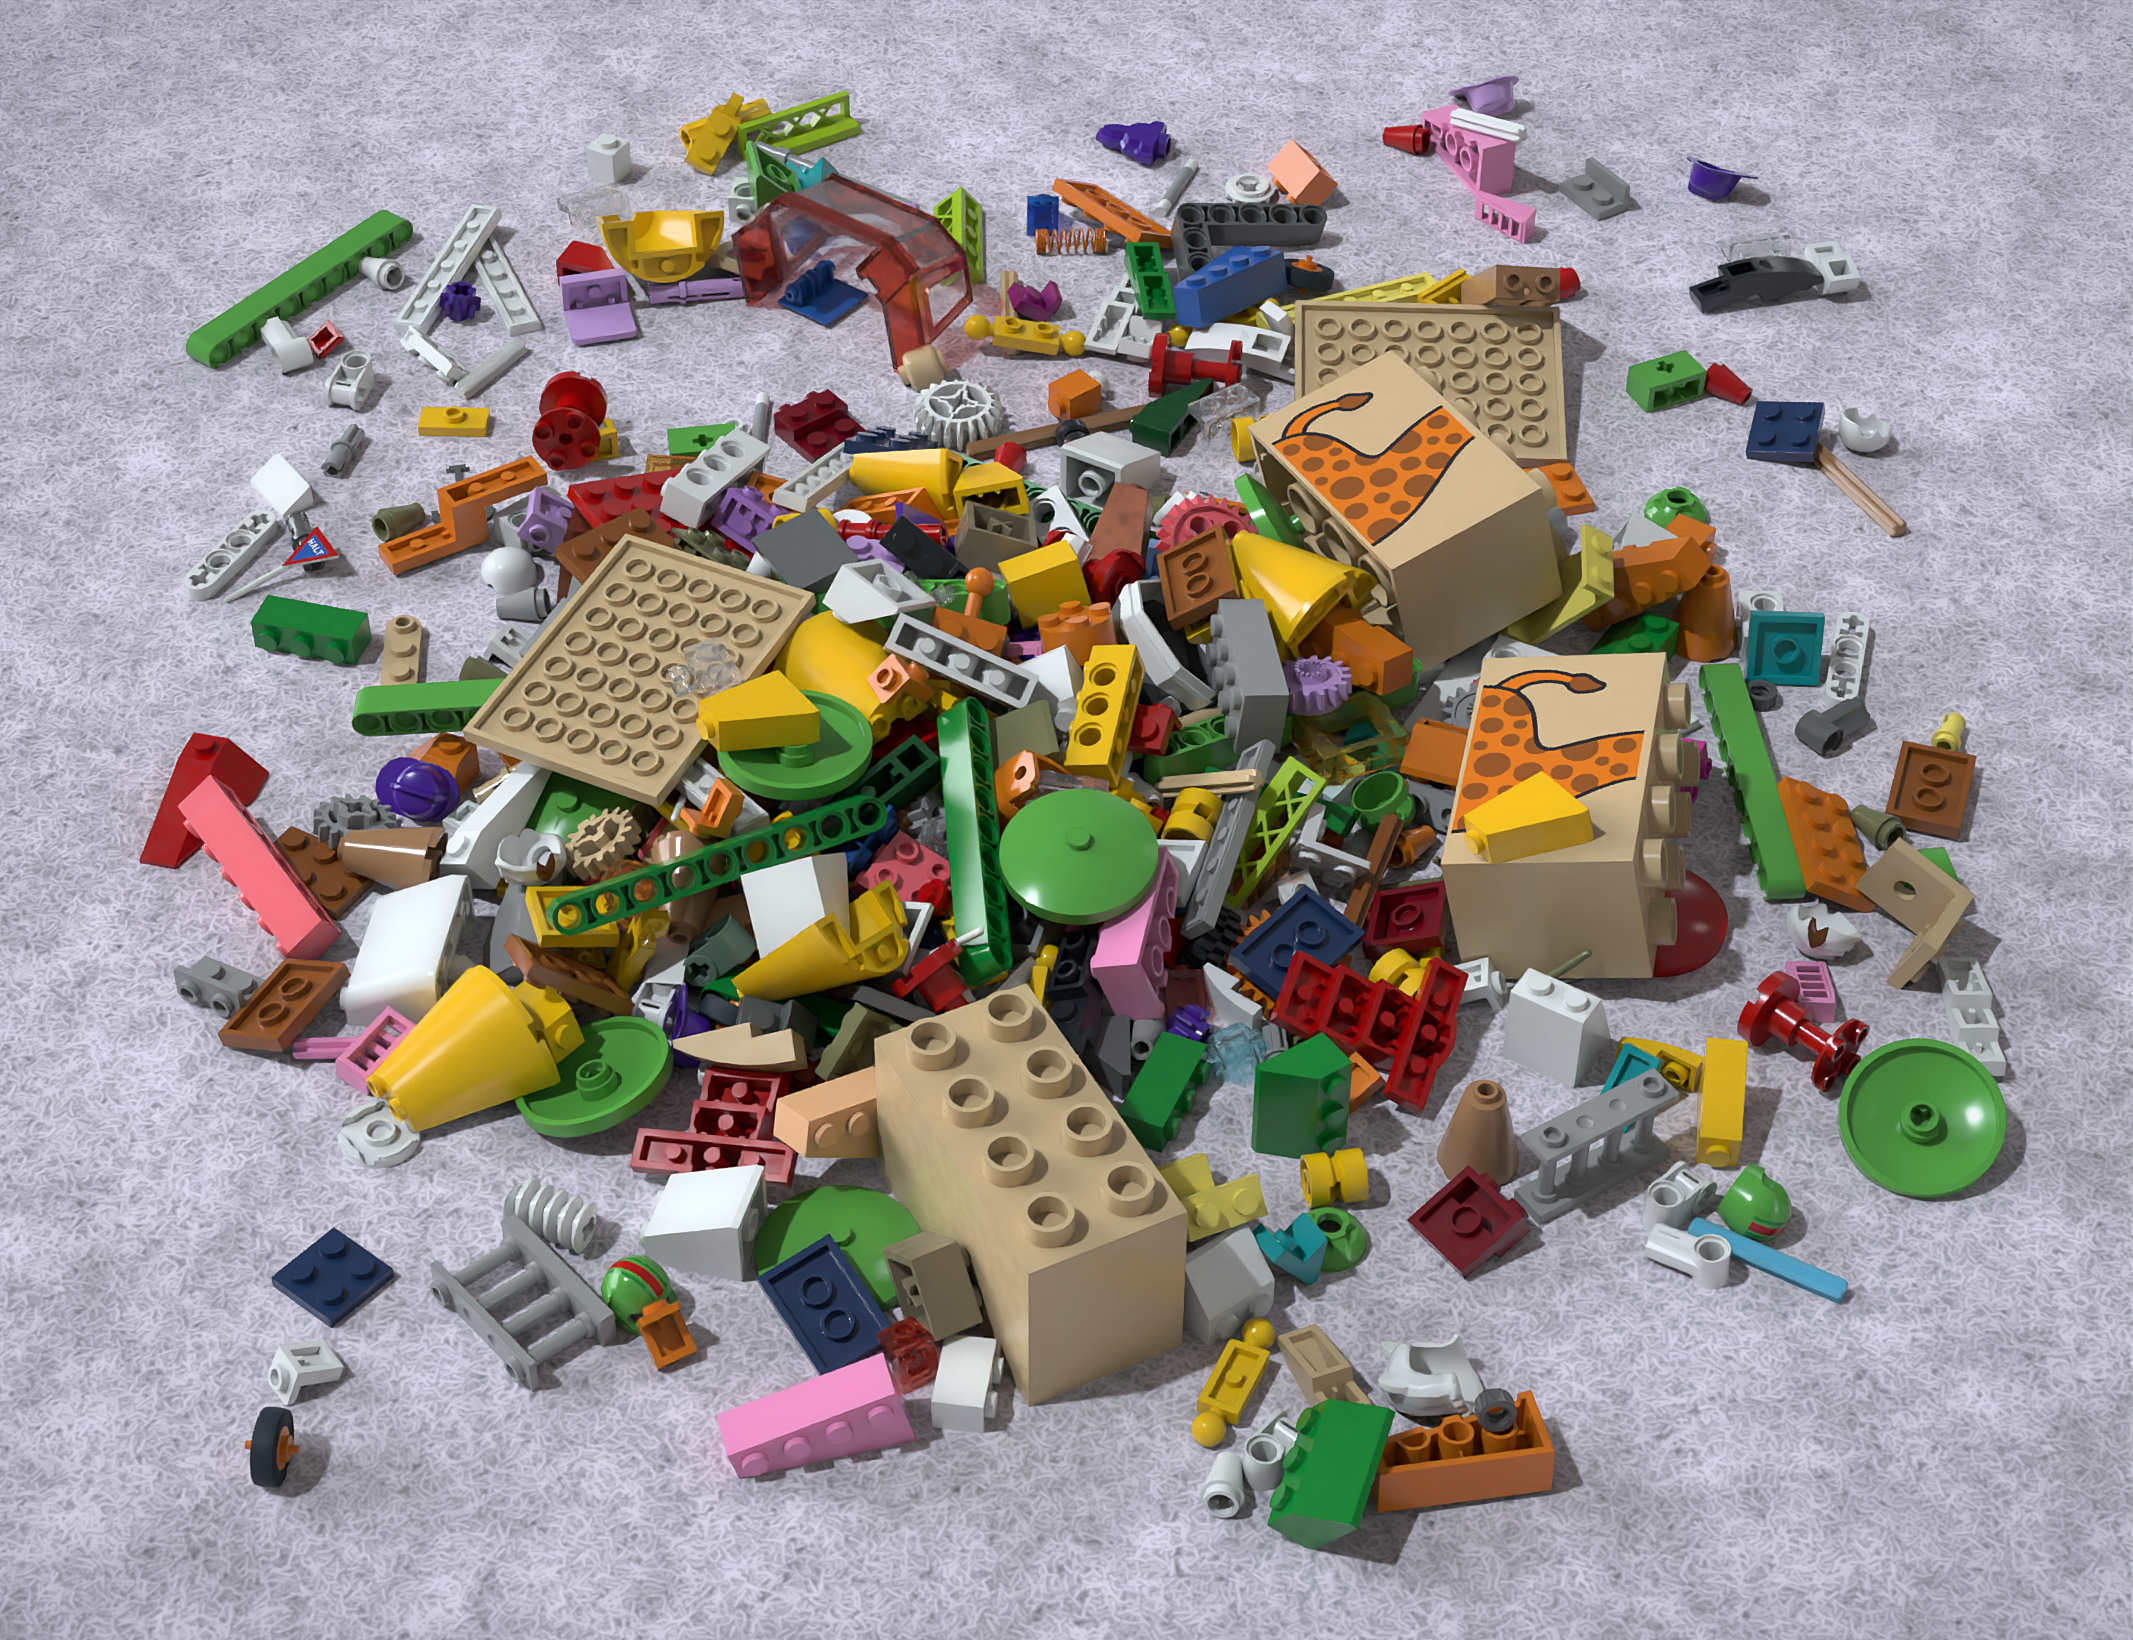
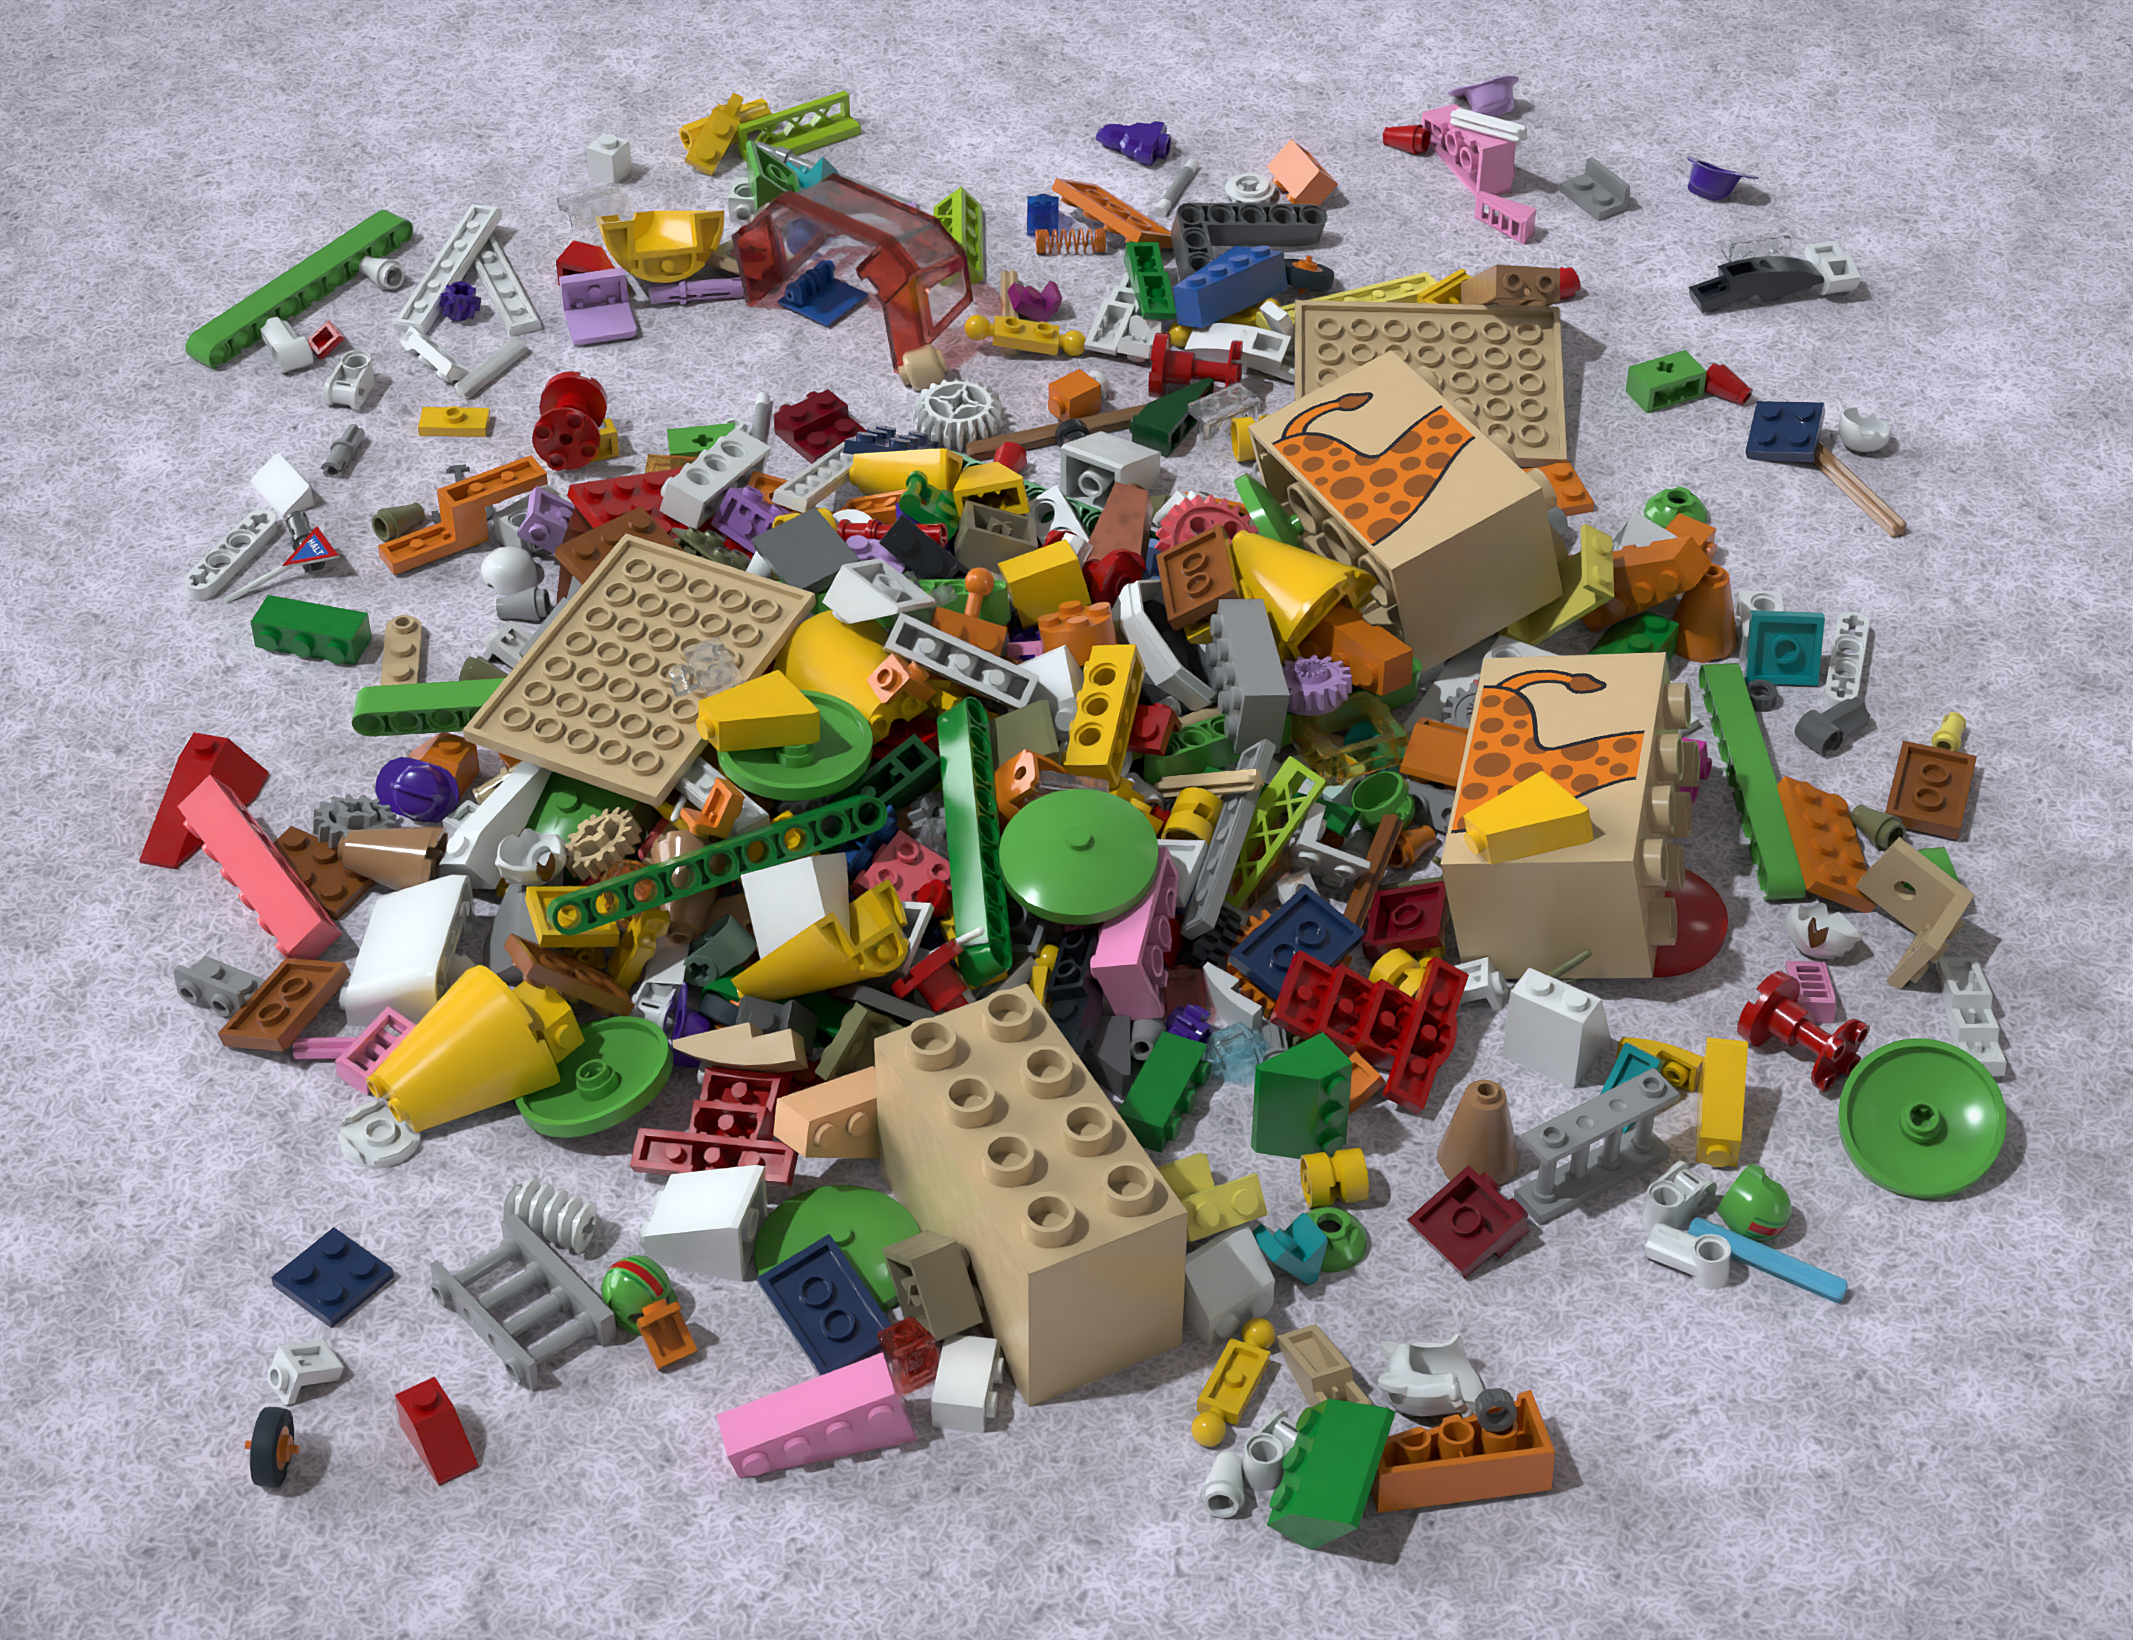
(435, 1430): none -> red slope
(939, 505): none -> green plate

